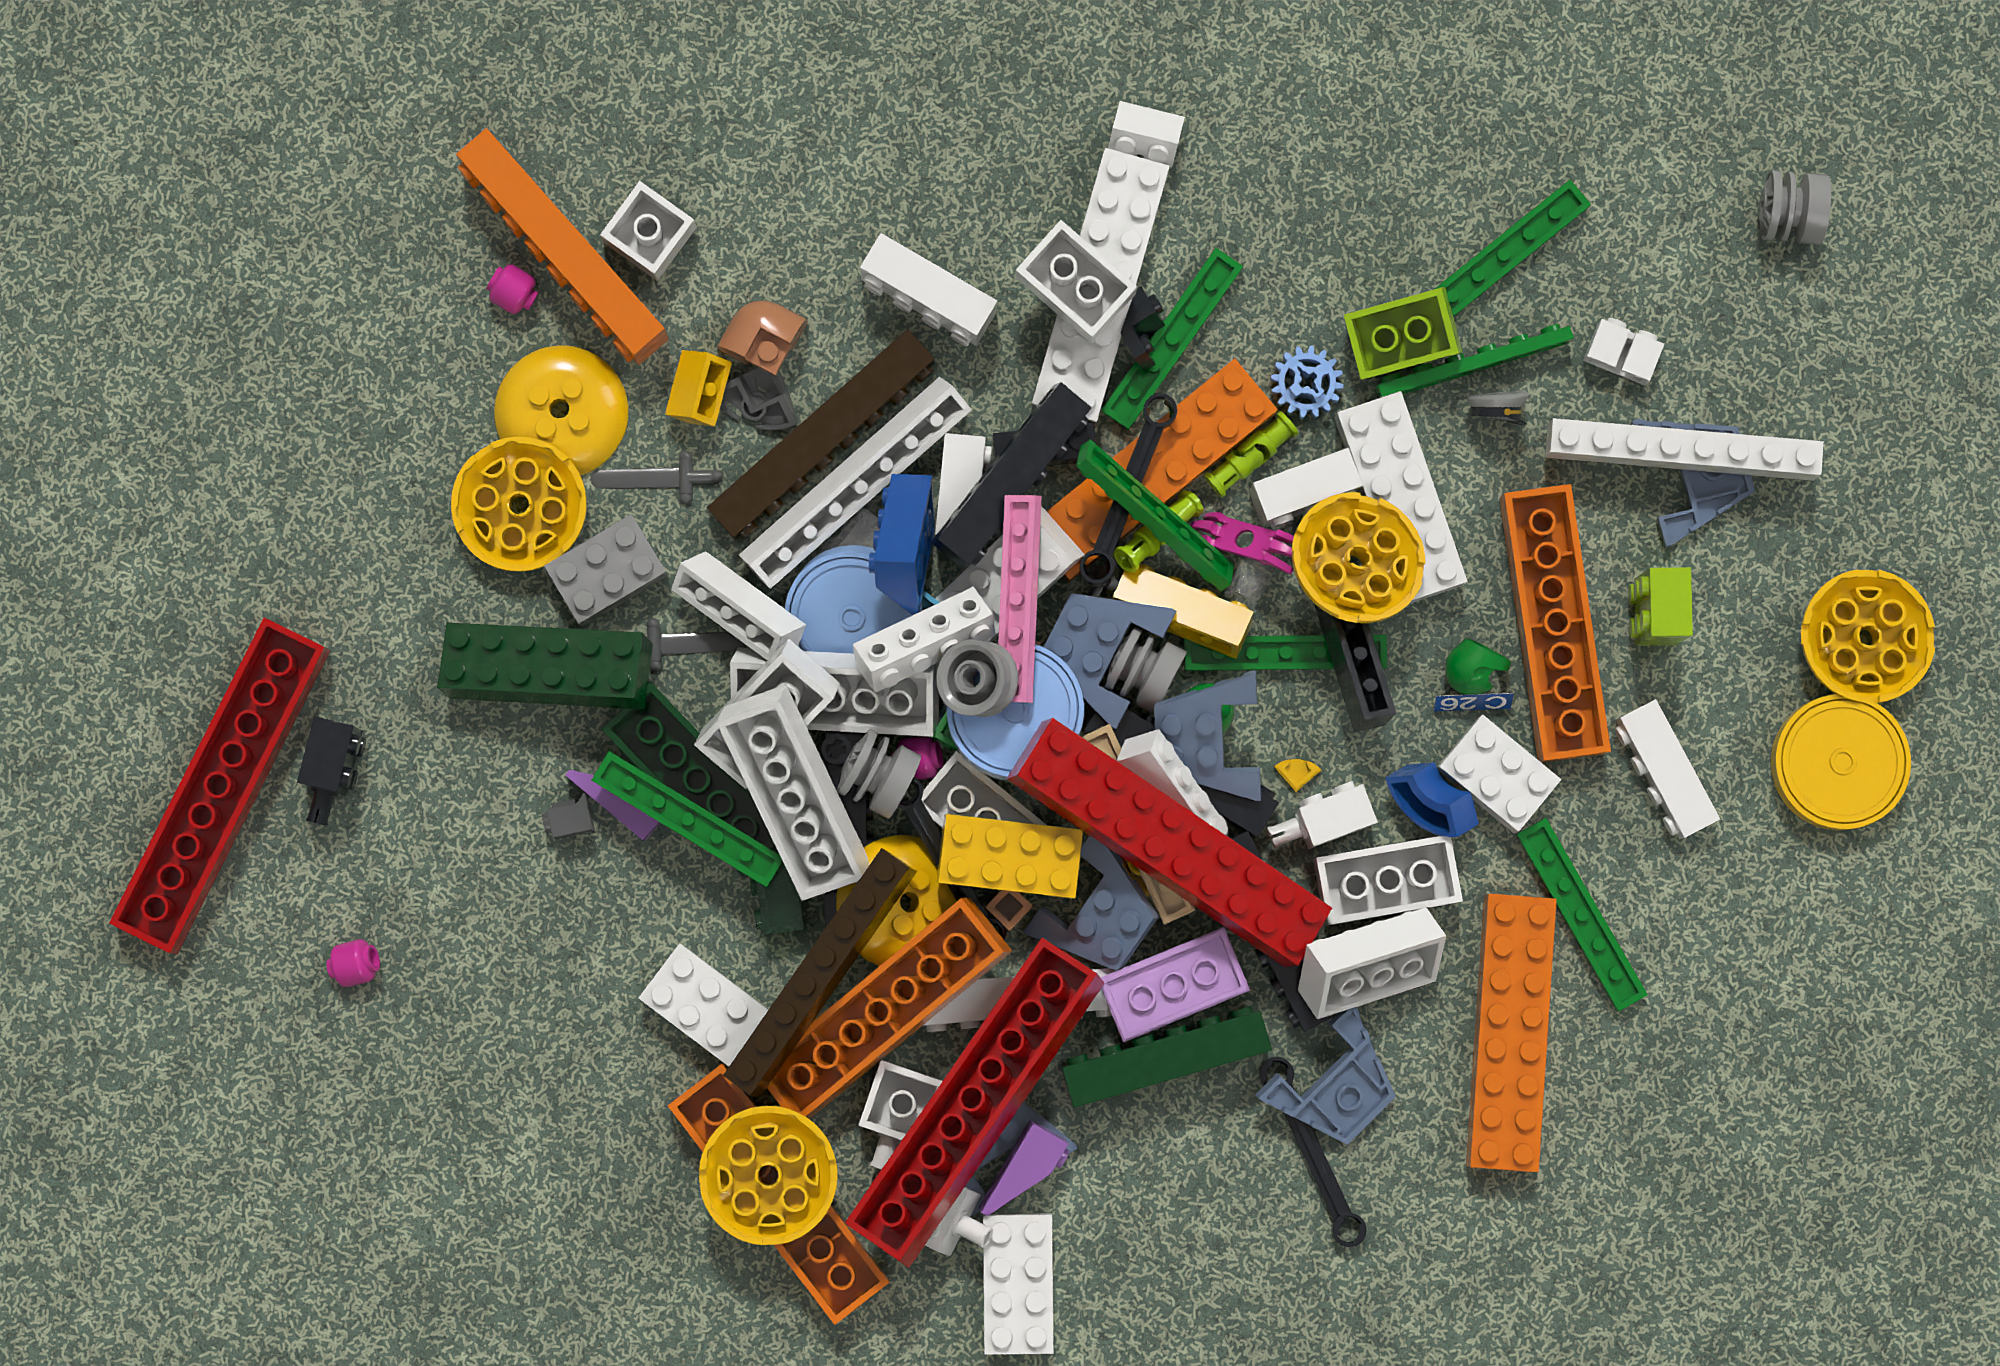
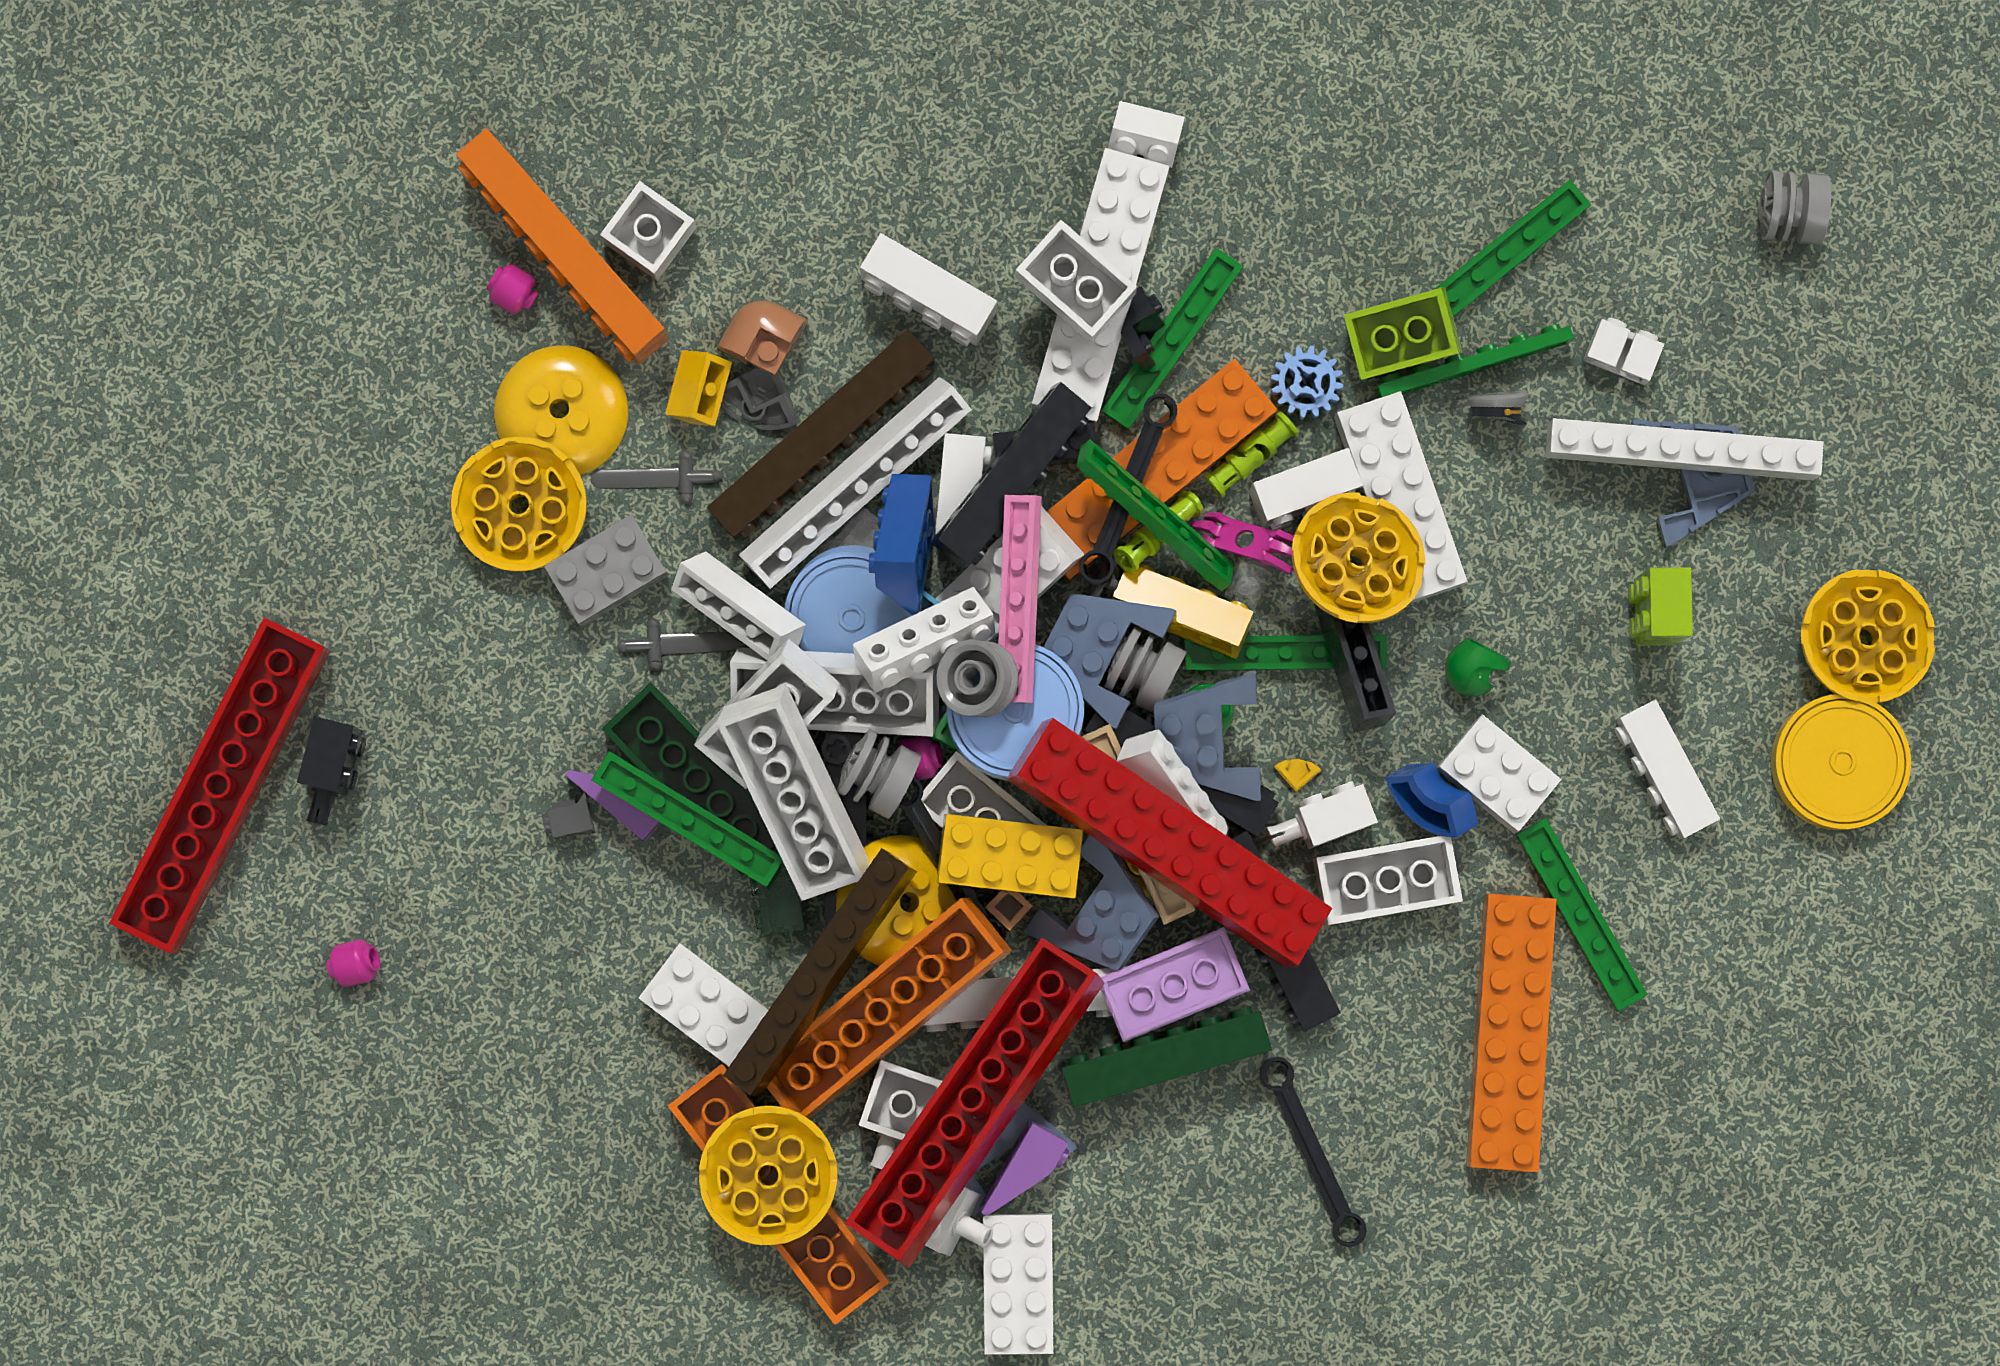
(545, 665): dark green brick -> none
(1346, 1094): sand blue wing -> none
(1371, 962): white brick -> none
(1473, 702): blue sticker -> none
(1554, 623): orange brick -> none

